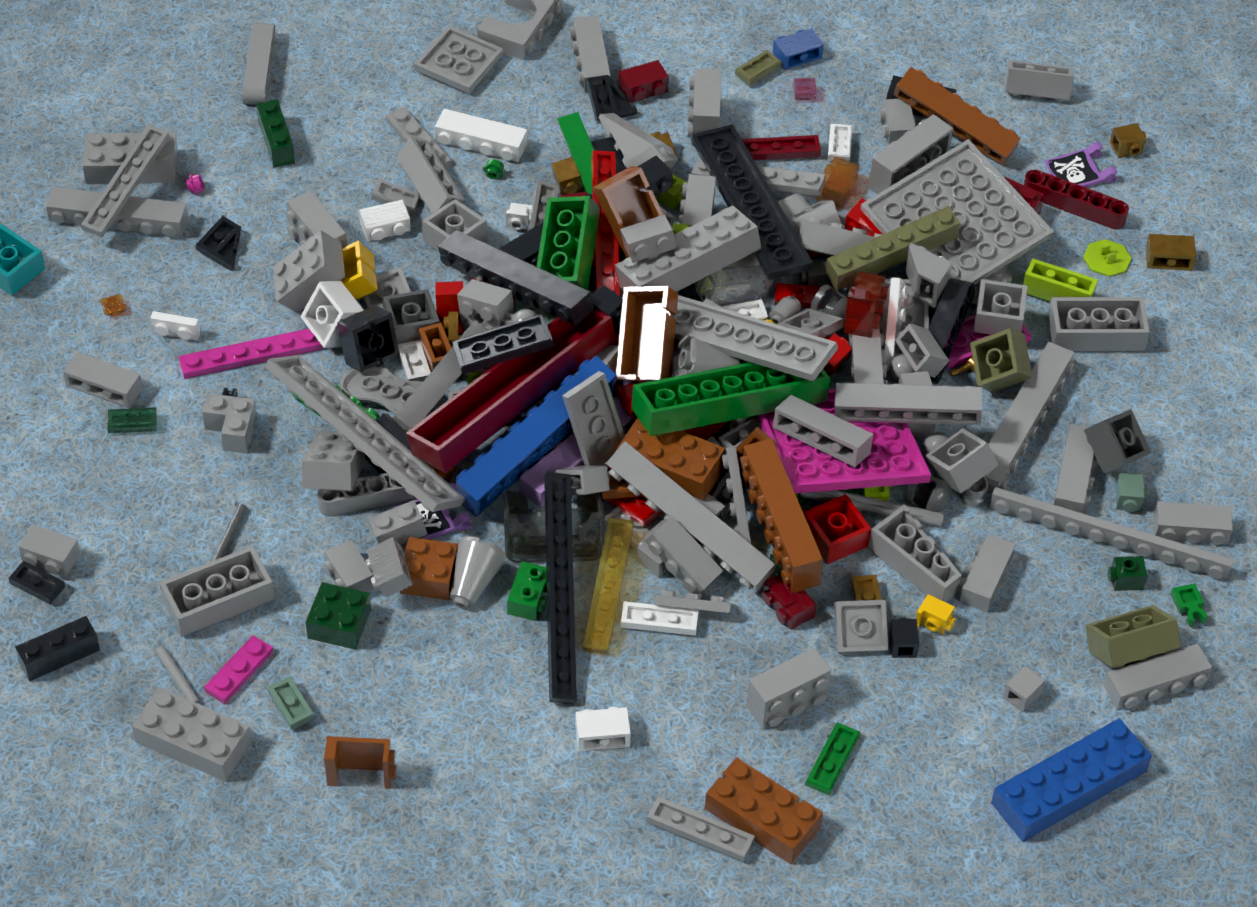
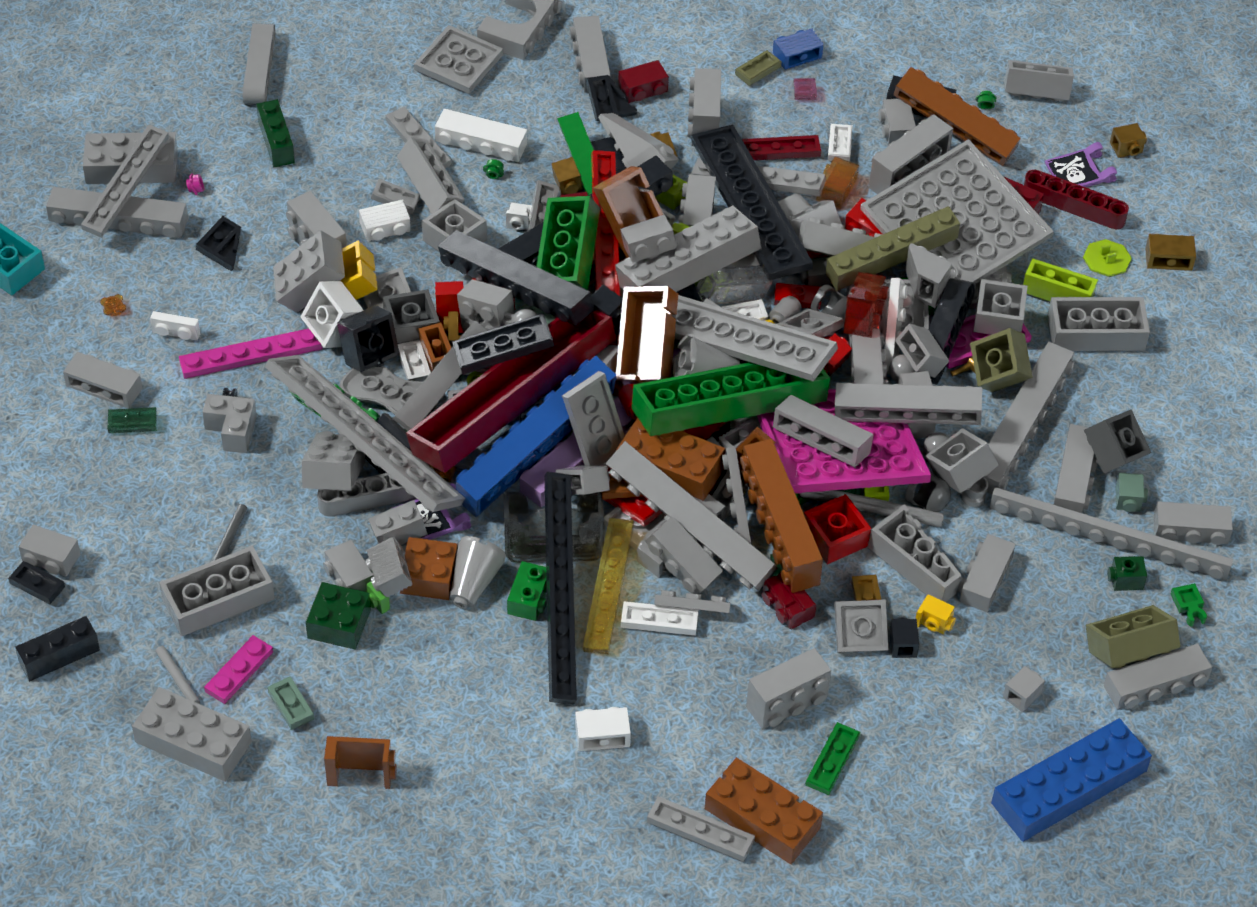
(378, 599): none -> bright green plate
(986, 100): none -> green plate

